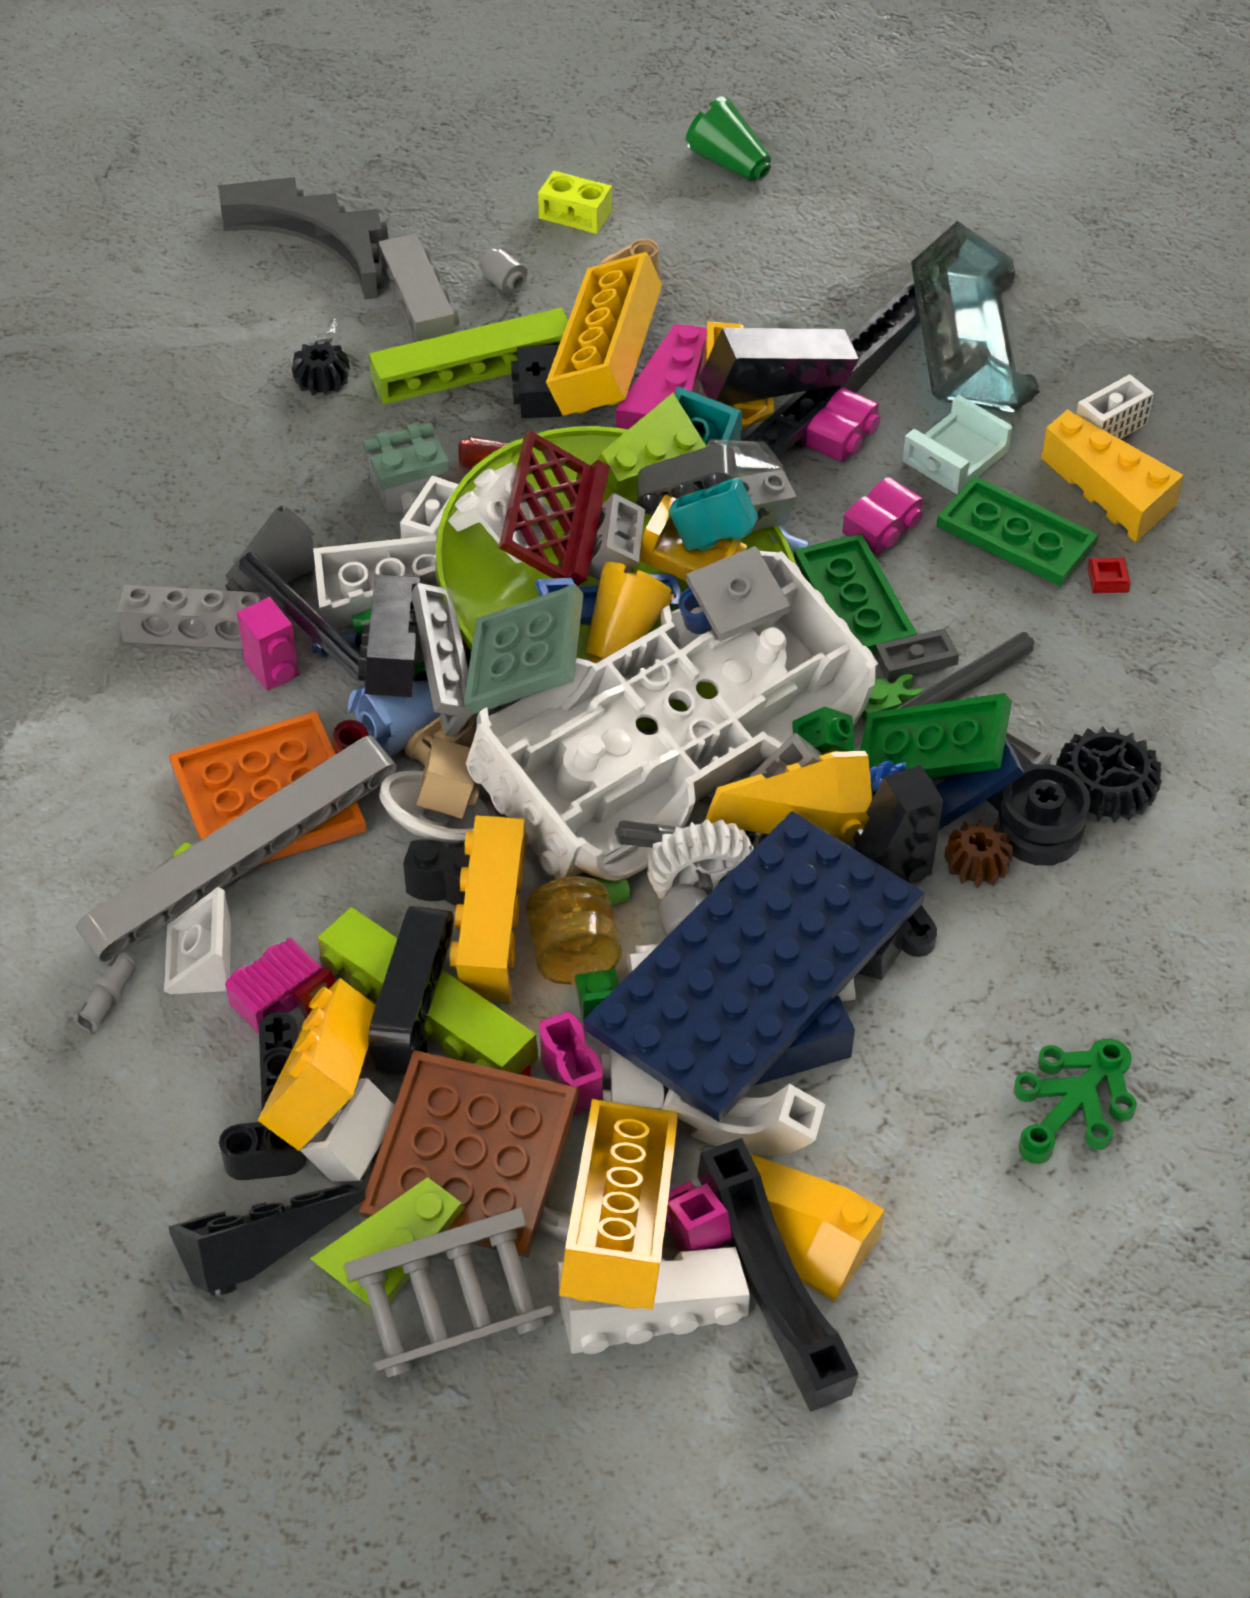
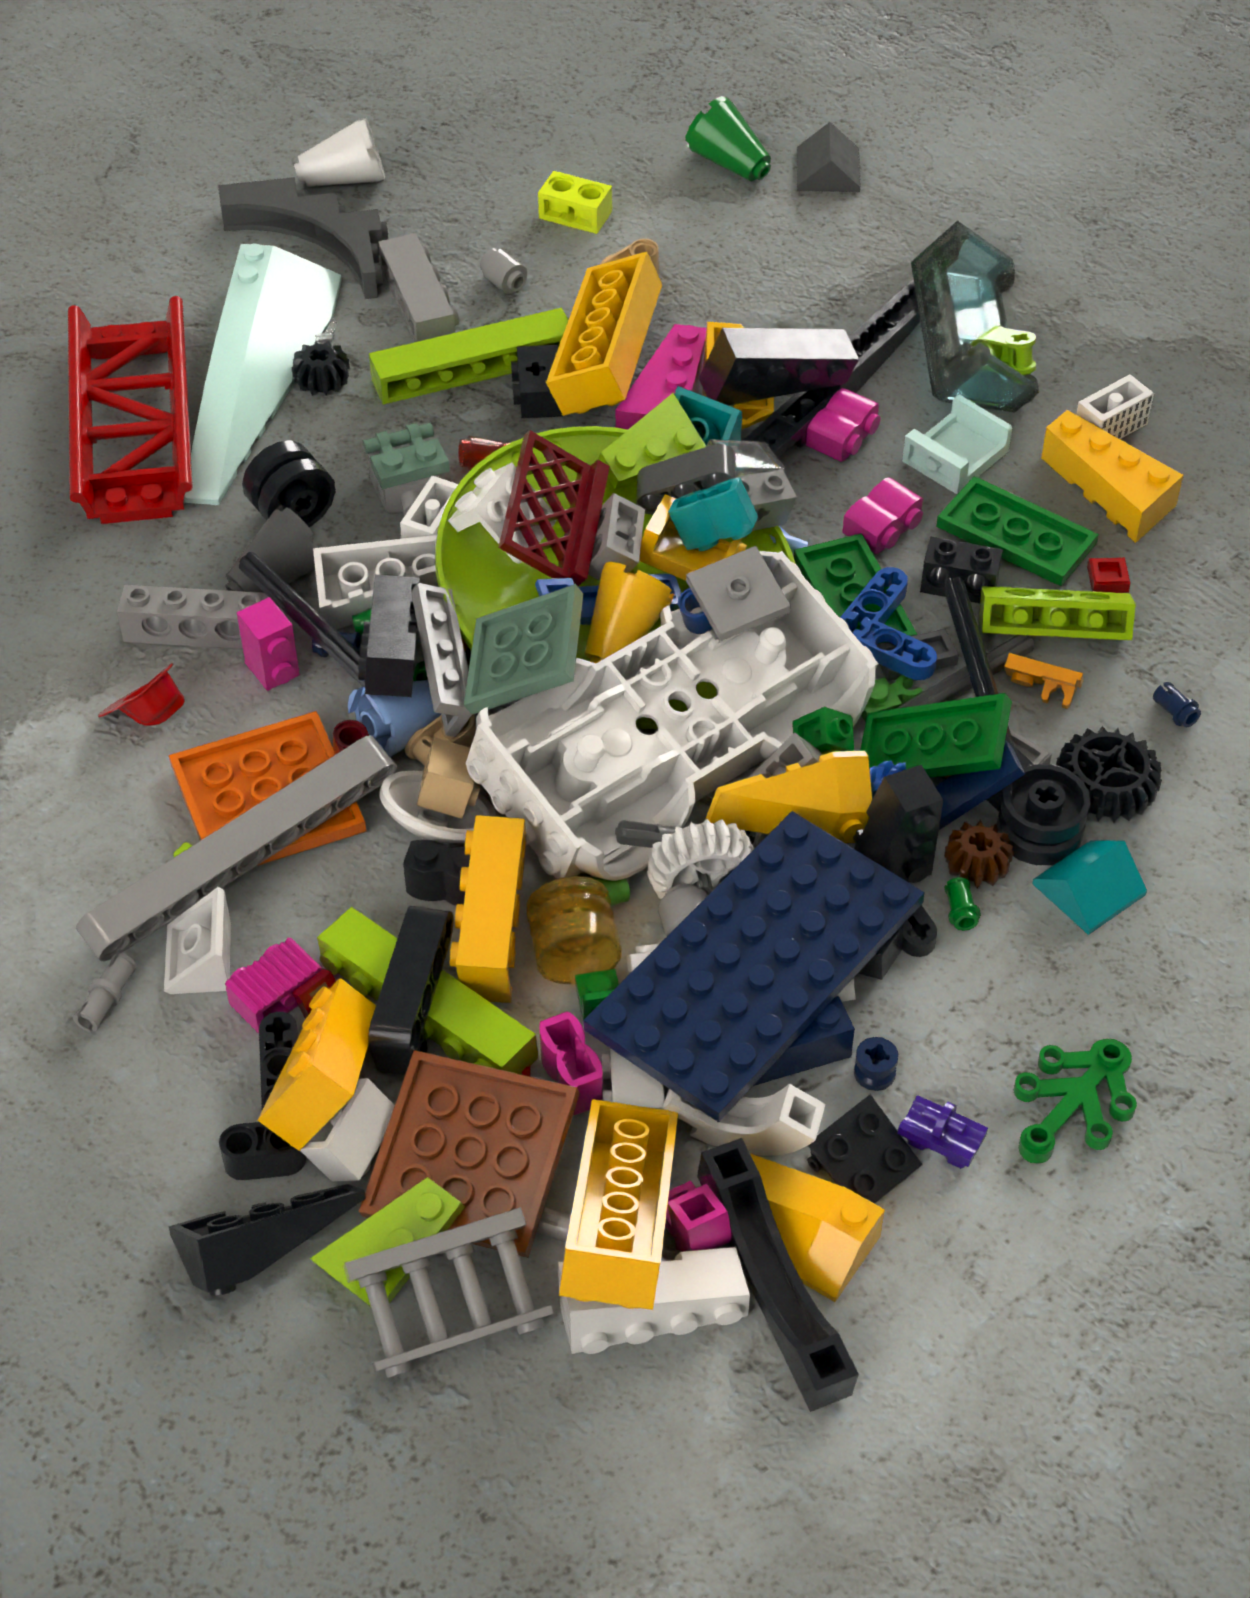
(118, 491): none -> red piece
(151, 702): none -> red piece
(267, 316): none -> light aqua wedge
(289, 478): none -> black wheel
(342, 158): none -> white cone
(828, 162): none -> dark grey slope
(863, 1152): none -> black hinge
(875, 631): none -> blue beam
(882, 1072): none -> dark blue wheel
(942, 1131): none -> dark purple hips
(963, 912): none -> green pin
(970, 640): none -> black axle
(971, 562): none -> black brick
(1010, 347): none -> lime piece
(1030, 671): none -> light orange plate
(1057, 613): none -> lime brick
(1093, 883): none -> teal slope
(1184, 711): none -> dark blue pin

